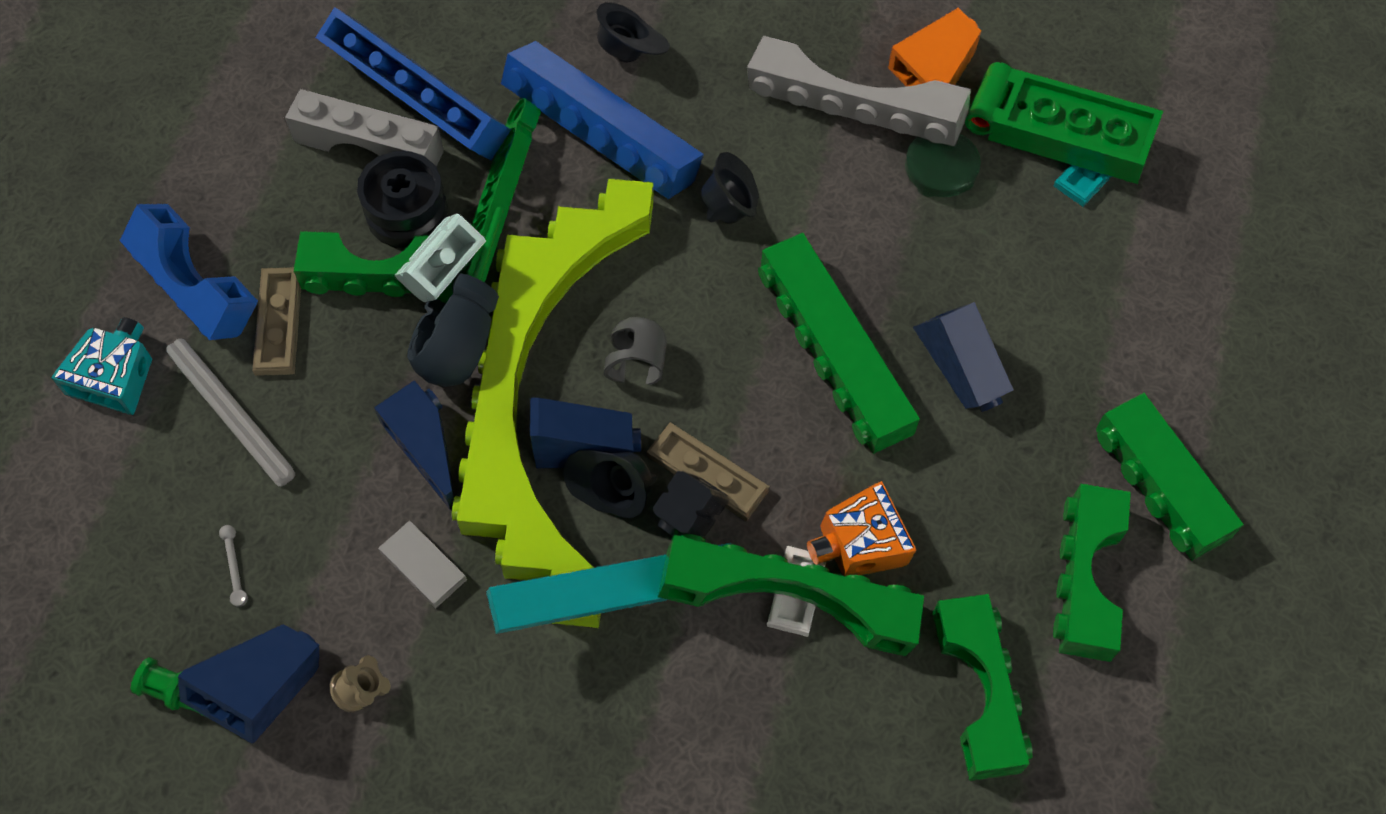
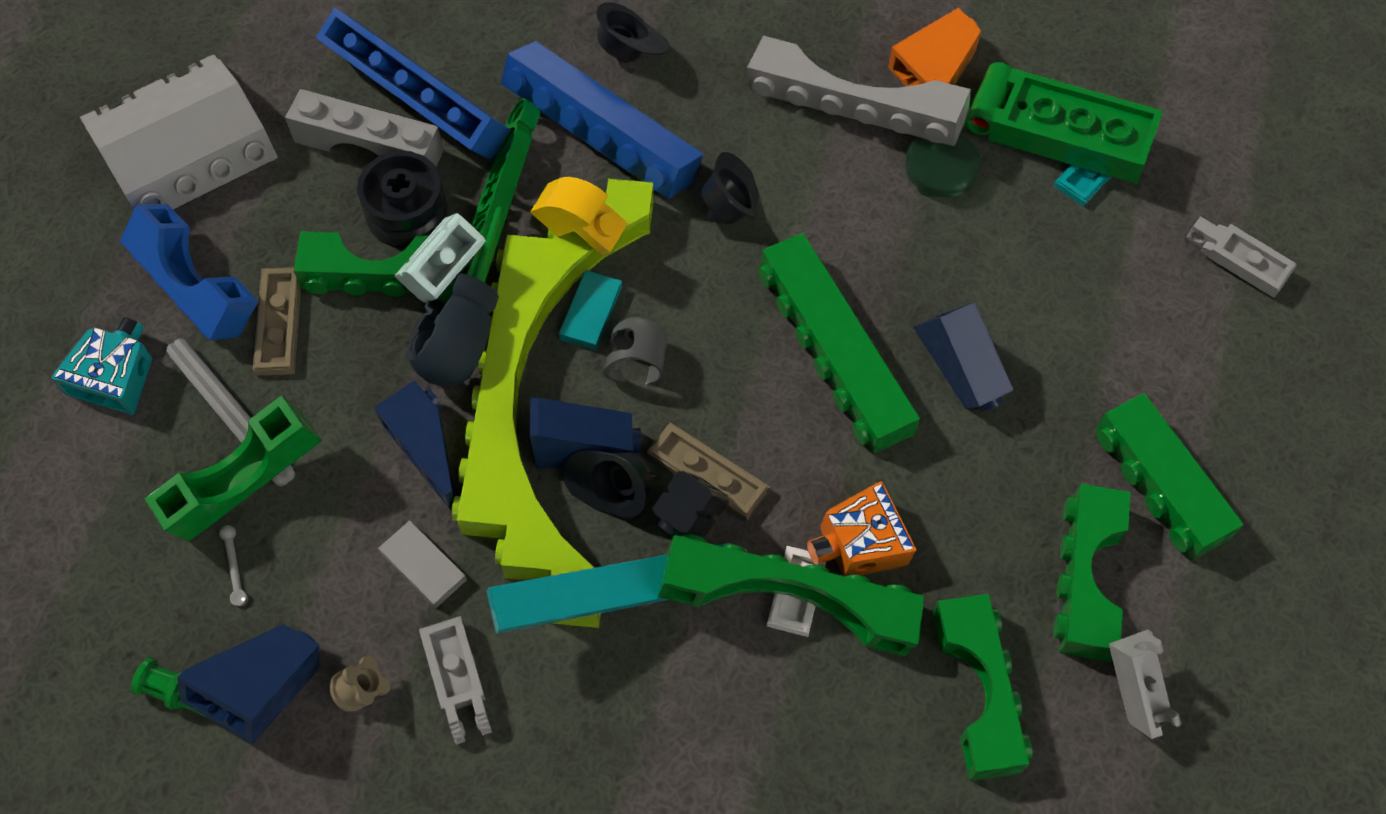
(181, 136): none -> light grey hinge
(200, 498): none -> green arch
(454, 674): none -> light grey hinge
(579, 207): none -> yellow brick
(590, 310): none -> teal tile
(1143, 683): none -> light grey hinge
(1242, 255): none -> light grey hinge

